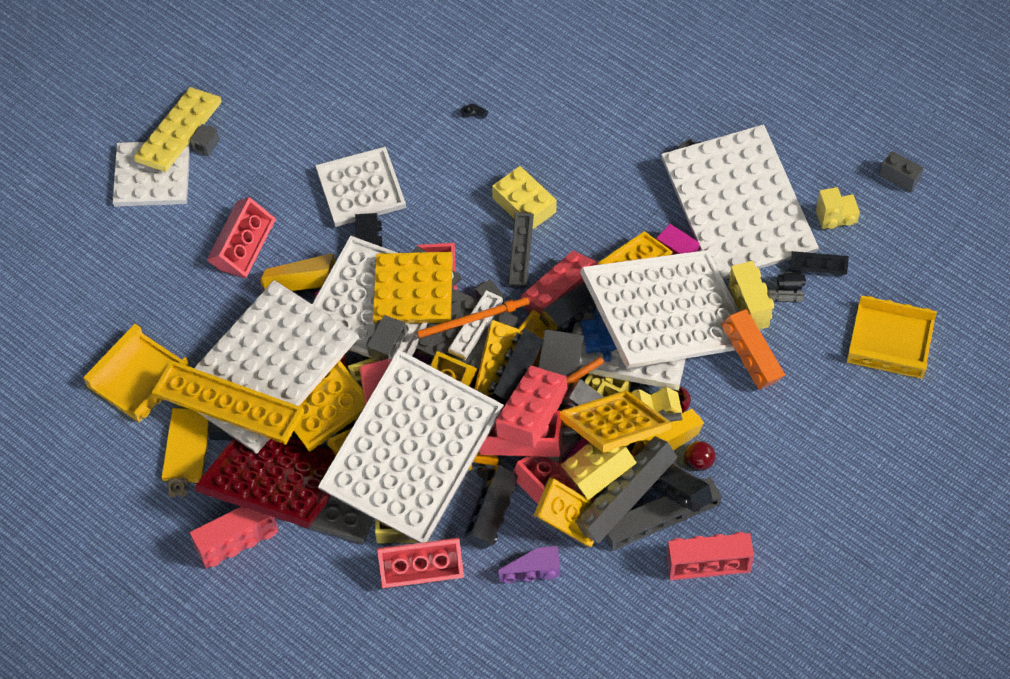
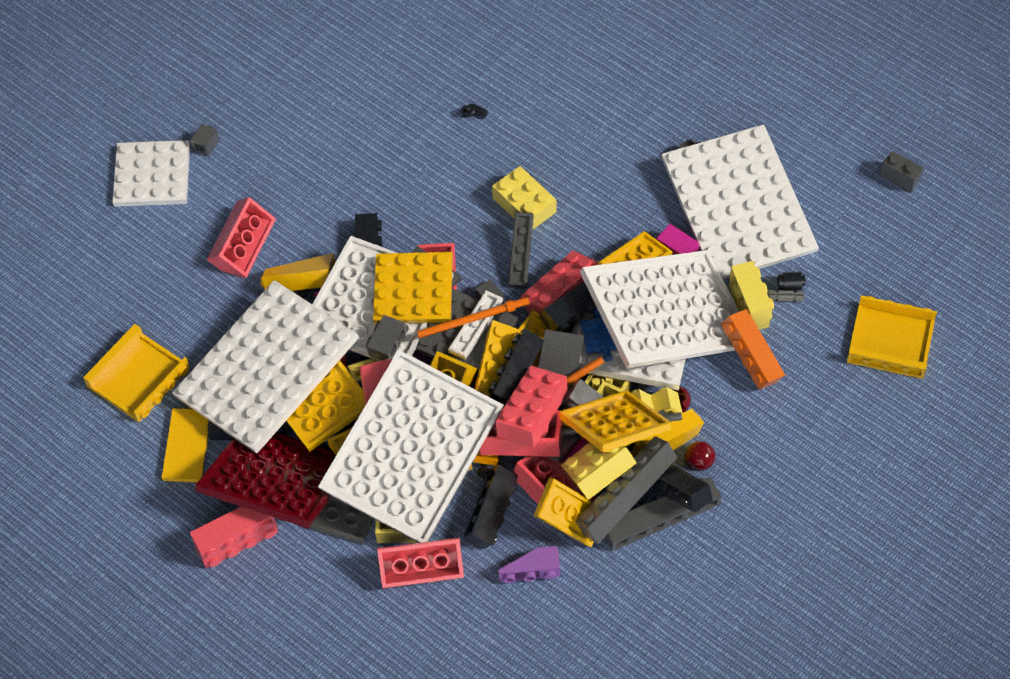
(173, 483): dark tan plate -> none
(177, 129): light yellow plate -> none
(228, 402): yellow plate -> none
(360, 186): white plate -> none
(709, 556): coral brick -> none
(819, 262): black plate -> none
(836, 210): light yellow brick -> none

